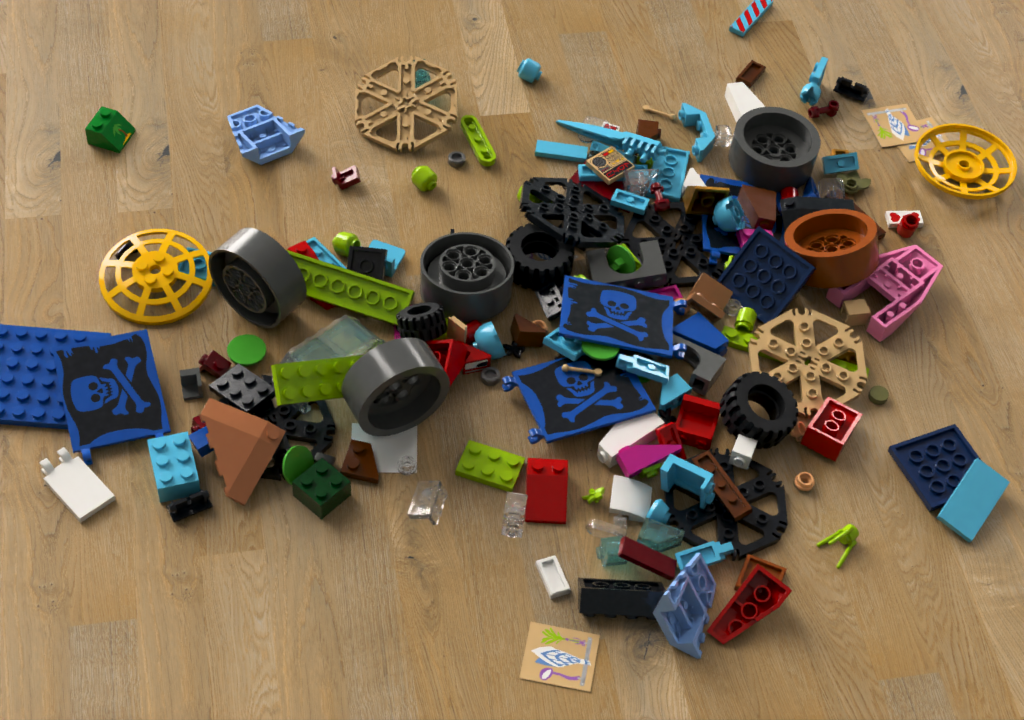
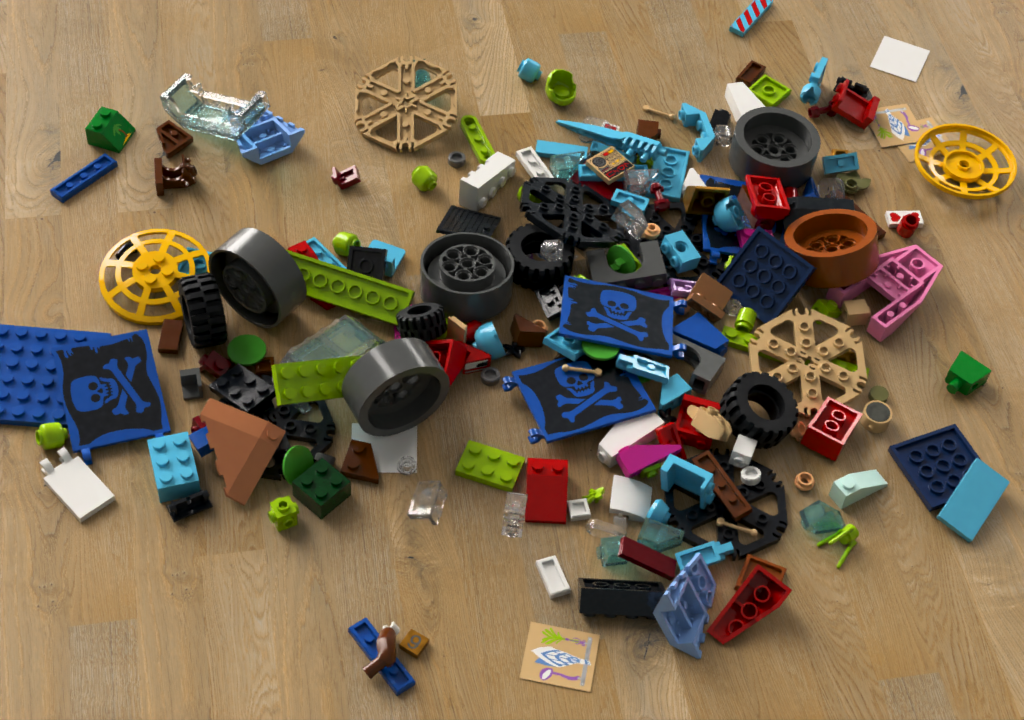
(51, 435): none -> lime head
(83, 178): none -> blue tile
(170, 336): none -> reddish brown tile
(172, 138): none -> reddish brown wing
(174, 177): none -> reddish brown tile
(202, 310): none -> black tyre
(210, 111): none -> clear windscreen
(264, 366): none -> reddish brown tile
(283, 513): none -> lime brick
(366, 637): none -> blue tile
(386, 650): none -> reddish brown arm
(414, 643): none -> pearl gold tile
(466, 220): none -> black piece
(486, 181): none -> white wedge
(533, 163): none -> white plate
(552, 250): none -> clear plate
(560, 87): none -> lime piece
(566, 164): none -> clear light blue slope
(578, 509): none -> white tile
(630, 219): none -> clear slope
(652, 231): none -> light nougat plate
(680, 251): none -> medium azure brick
(680, 287): none -> lavender tile
(709, 422): none -> tan hinge
(720, 117): none -> black bracket
(720, 522): none -> tan hinge
(750, 475): none -> white tile
(767, 197): none -> red slope
(770, 91): none -> lime tile
(821, 518): none -> clear light blue slope
(826, 307): none -> lime bracket
(853, 106): none -> red panel
(856, 487): none -> light aqua slope
(876, 416): none -> piece
(900, 58): none -> white sticker
(966, 375): none -> green torso

